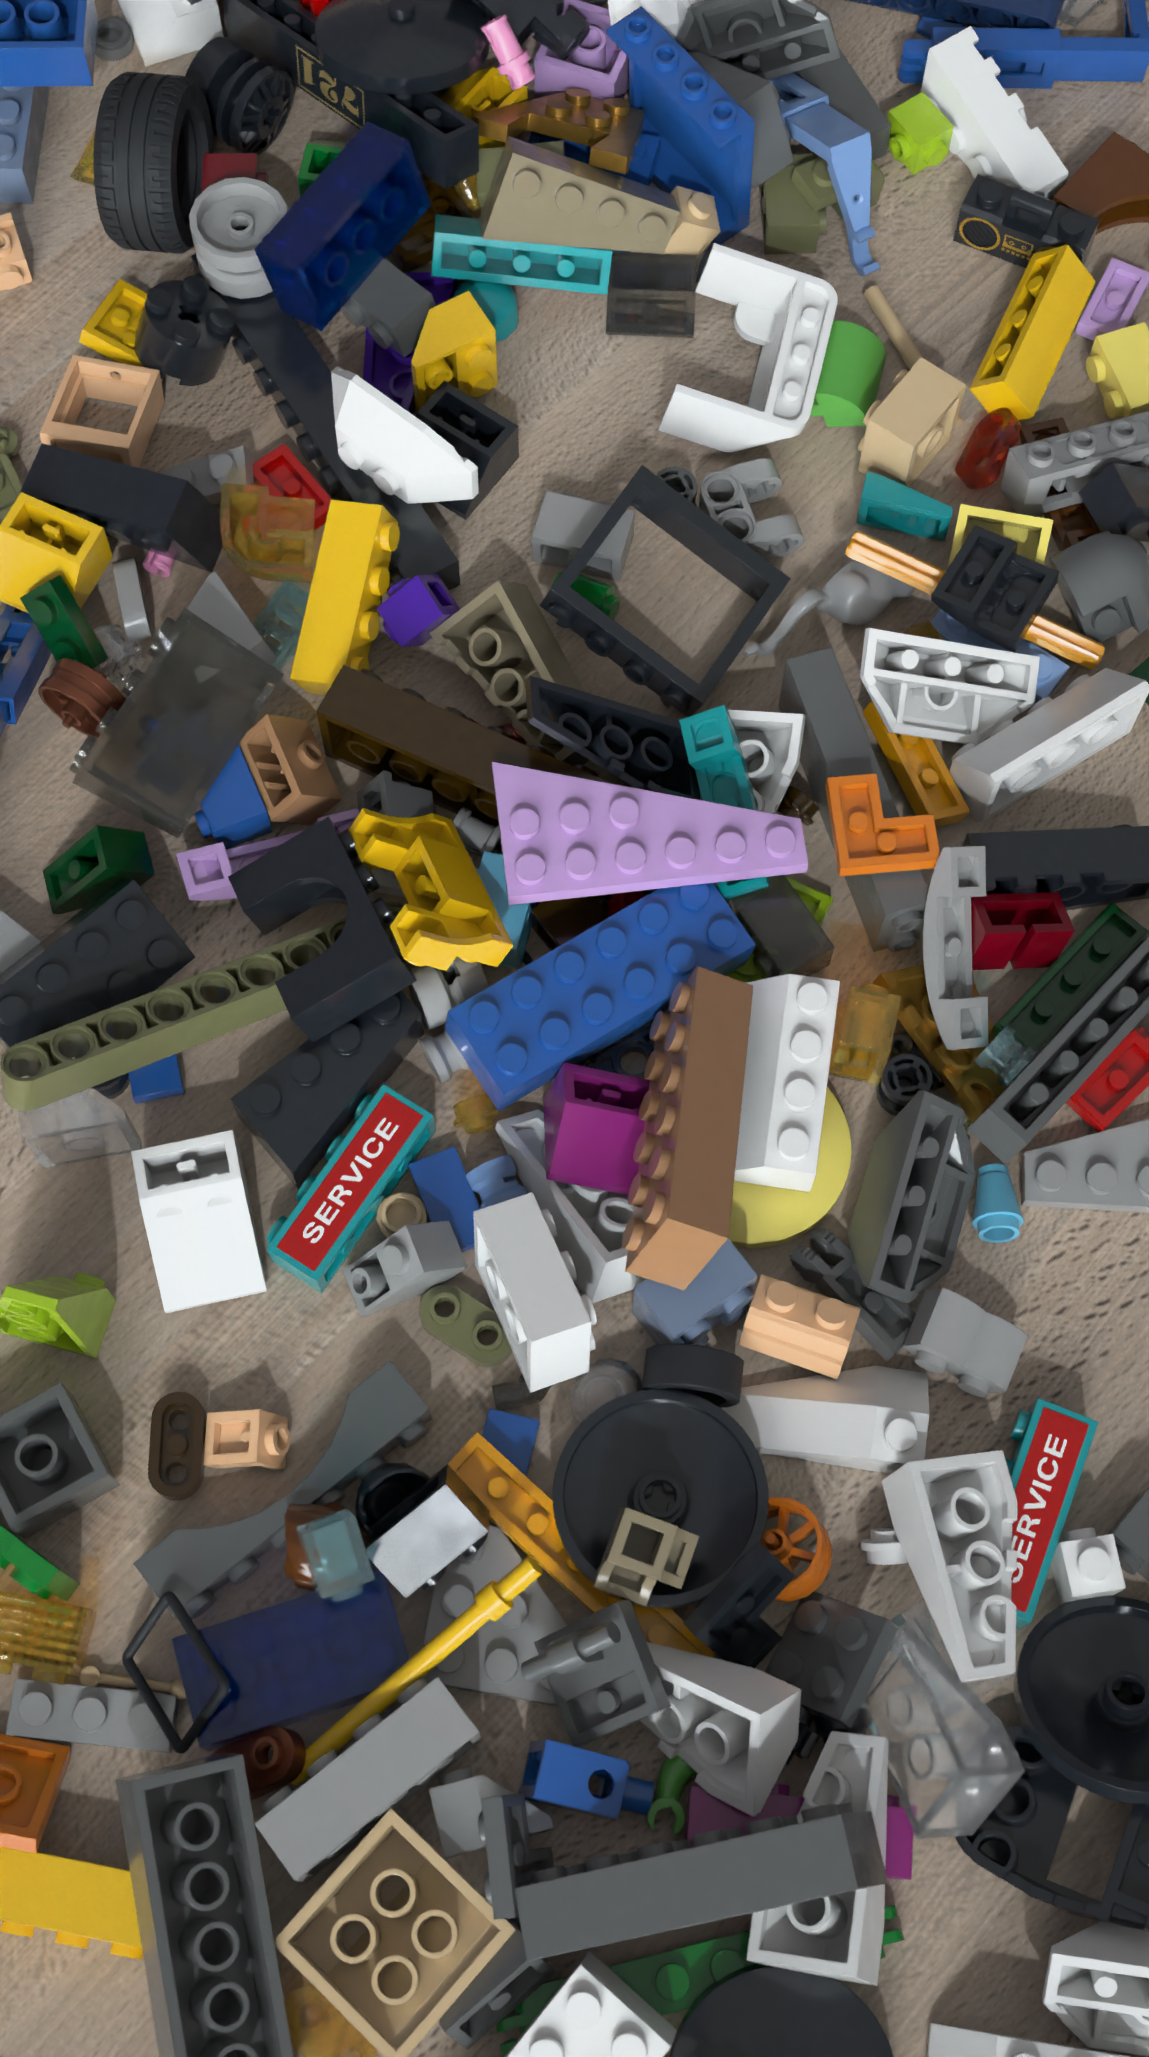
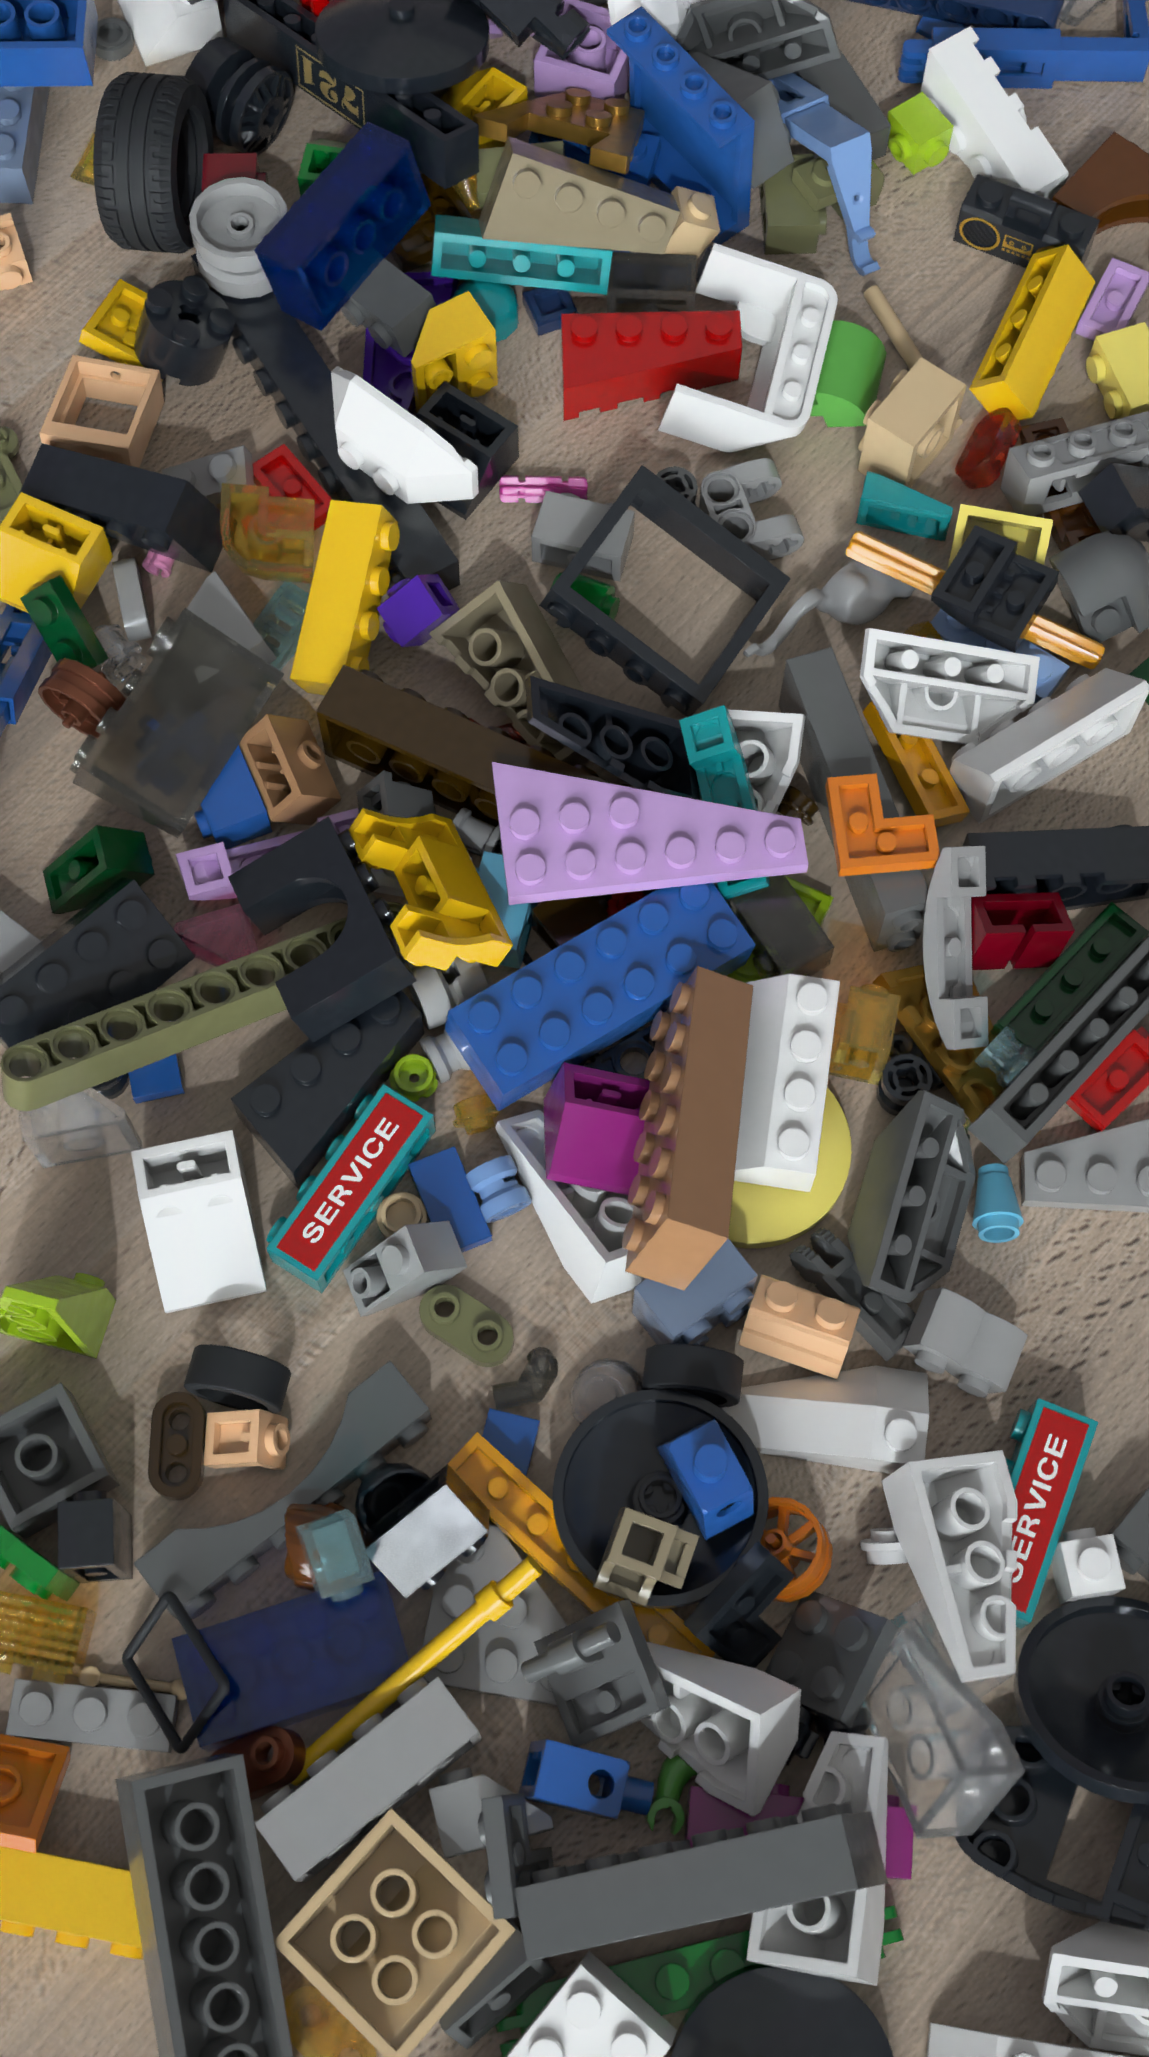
(94, 1538): none -> black brick
(218, 935): none -> clear pink slope
(237, 1378): none -> black tyre
(414, 1065): none -> lime plate
(508, 52): bright pink pin -> none
(534, 487): none -> dark pink axle
(534, 1291): white brick -> none
(545, 308): none -> dark blue tile
(644, 355): none -> red wedge
(709, 1478): none -> blue torso

